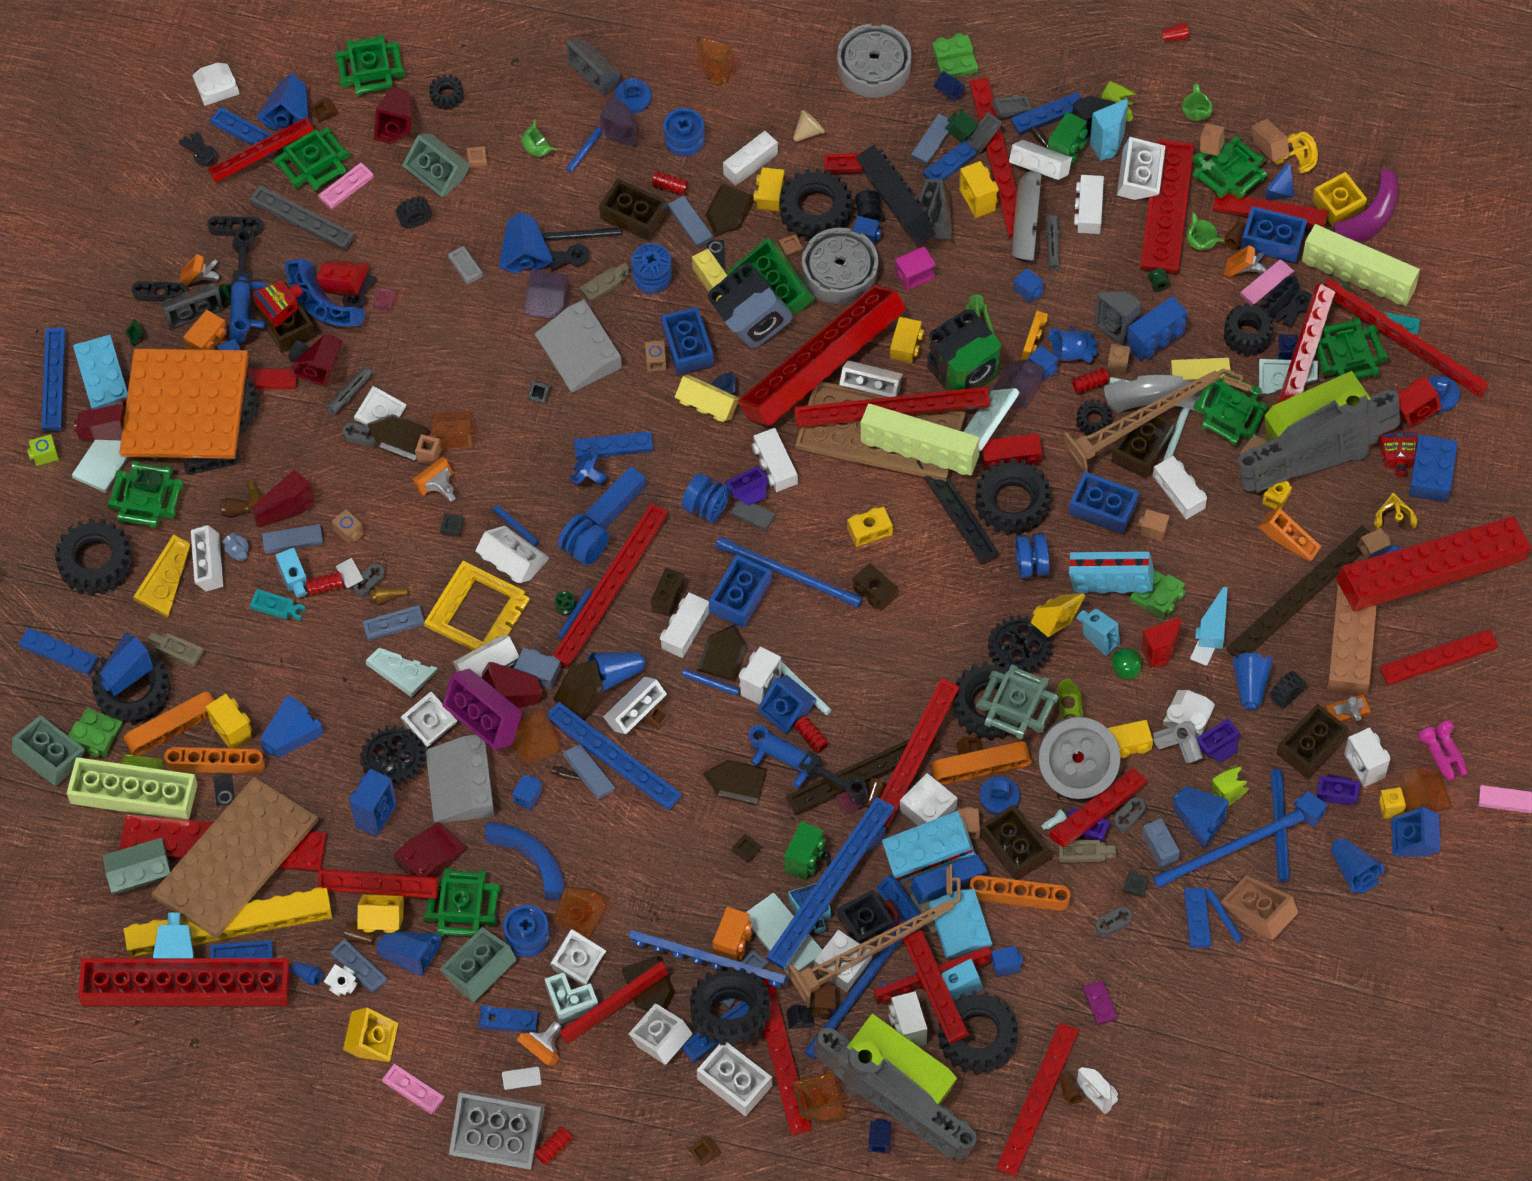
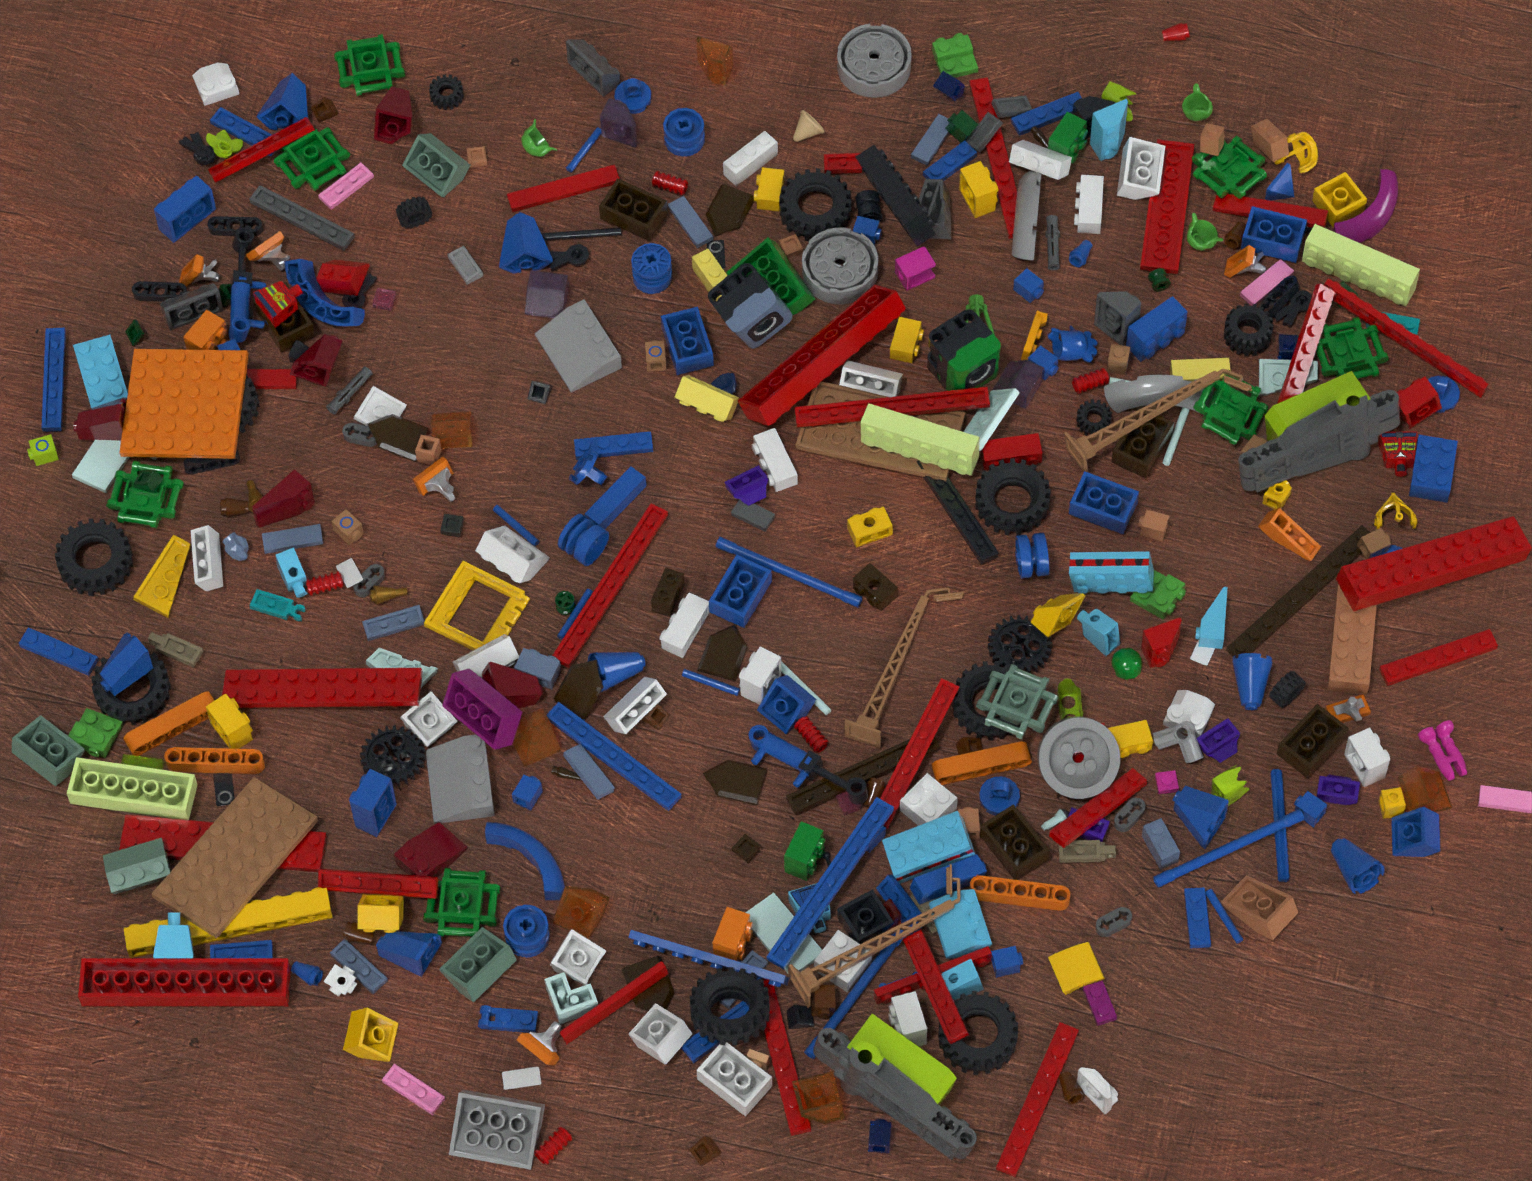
(185, 208): none -> blue brick
(223, 144): none -> lime plate
(270, 251): none -> piece
(290, 729): blue slope -> none
(324, 687): none -> red plate
(562, 188): none -> red tile
(604, 283): dark tan hinge -> none
(705, 497): blue wheel -> none
(759, 1059): none -> light nougat plate
(866, 728): none -> medium nougat piece
(1076, 967): none -> yellow slope
(1080, 254): none -> blue cone
(1135, 884): pearl dark grey plate -> none
(1166, 782): none -> dark pink plate
(1180, 487): white brick -> none

